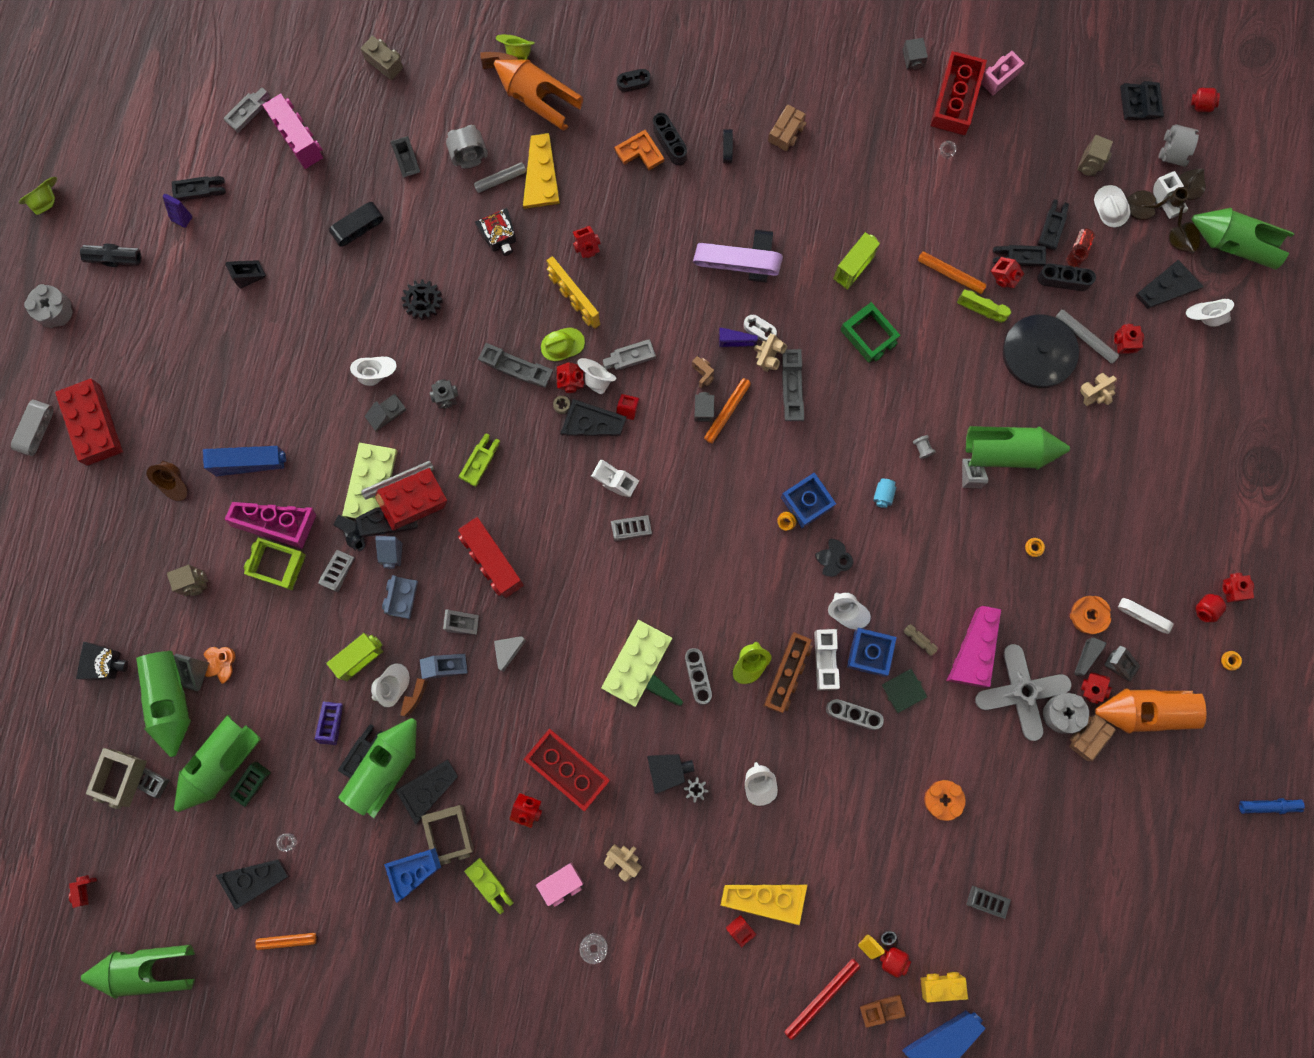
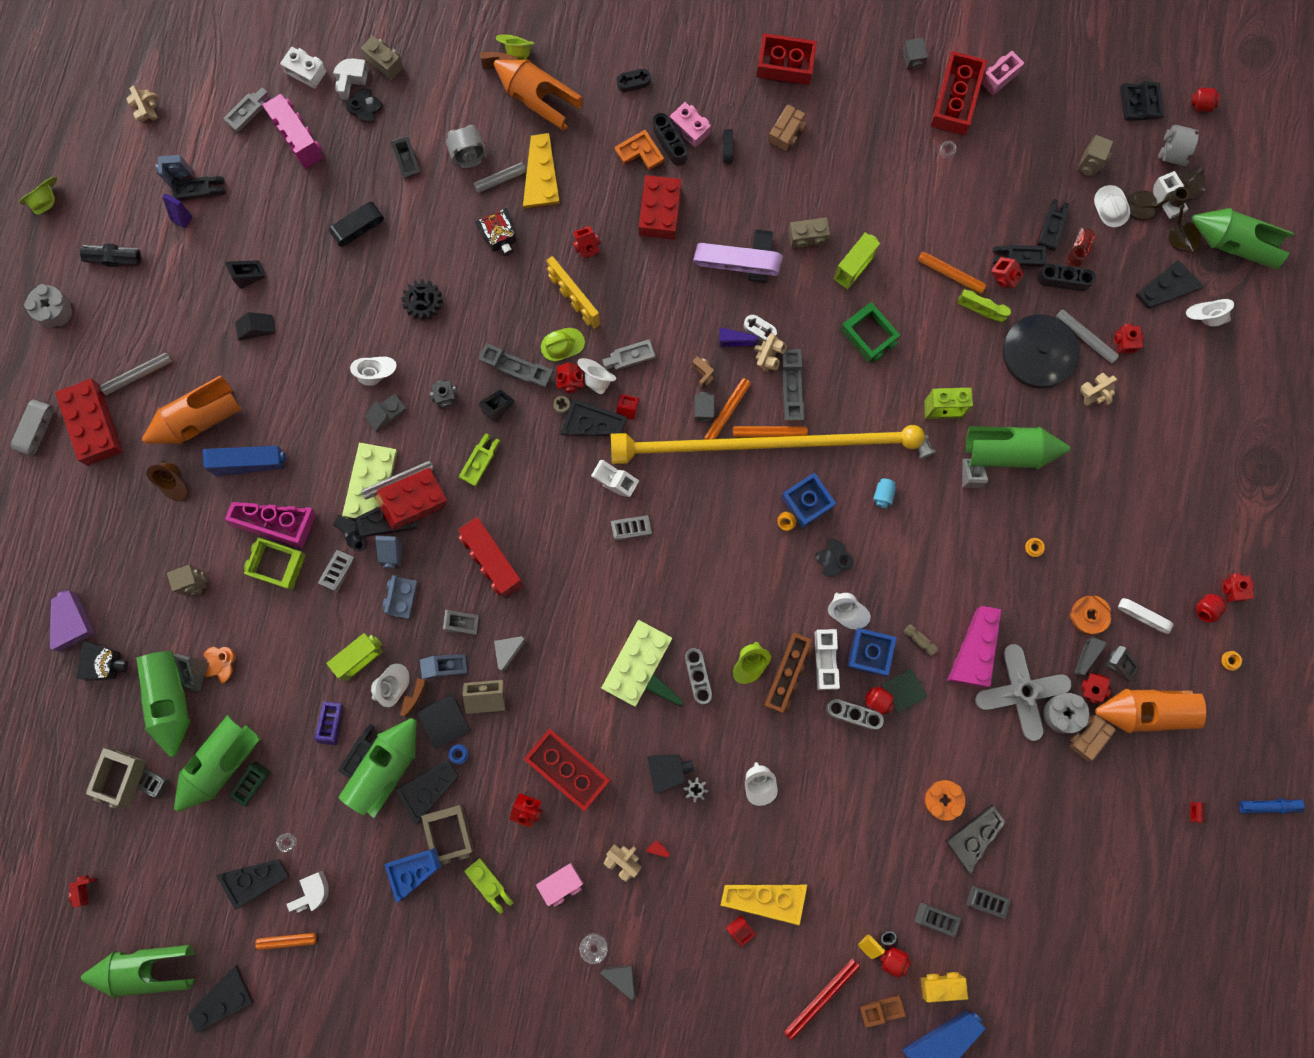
(68, 621): none -> medium lavender slope
(135, 374): none -> light grey axle
(145, 101): none -> tan hips
(172, 167): none -> sand blue bracket
(192, 413): none -> orange piece
(222, 1001): none -> black wing
(254, 325): none -> black slope
(303, 67): none -> white brick
(315, 891): none -> white brick
(350, 72): none -> white brick
(366, 105): none -> black plate
(443, 721): none -> black slope
(452, 756): none -> blue plate
(488, 696): none -> dark tan brick
(496, 405): none -> black slope
(621, 978): none -> dark grey slope
(624, 448): none -> yellow piece
(658, 849): none -> red slope
(660, 207): none -> red brick
(690, 124): none -> bright pink brick
(769, 431): none -> orange axle
(786, 59): none -> red brick
(808, 232): none -> dark tan brick
(879, 700): none -> red head
(925, 915): none -> dark grey slope
(952, 400): none -> lime window
(975, 836): none -> black wing
(1197, 812): none -> red slope

